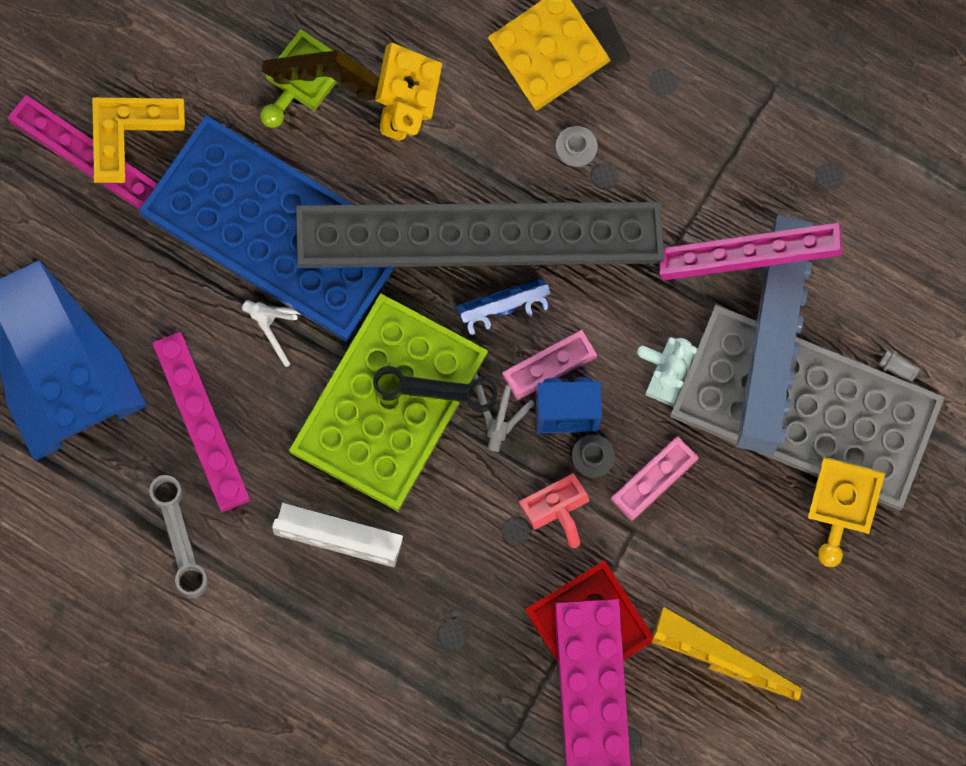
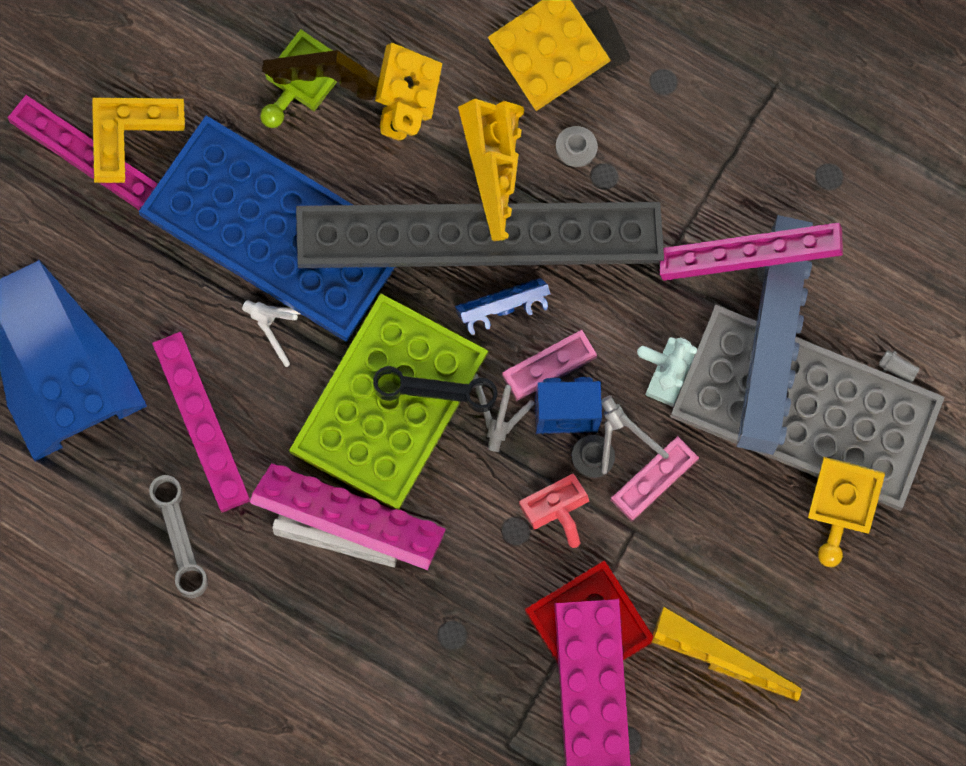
(348, 516): none -> dark pink plate
(491, 141): none -> yellow wedge
(615, 420): none -> light grey plant

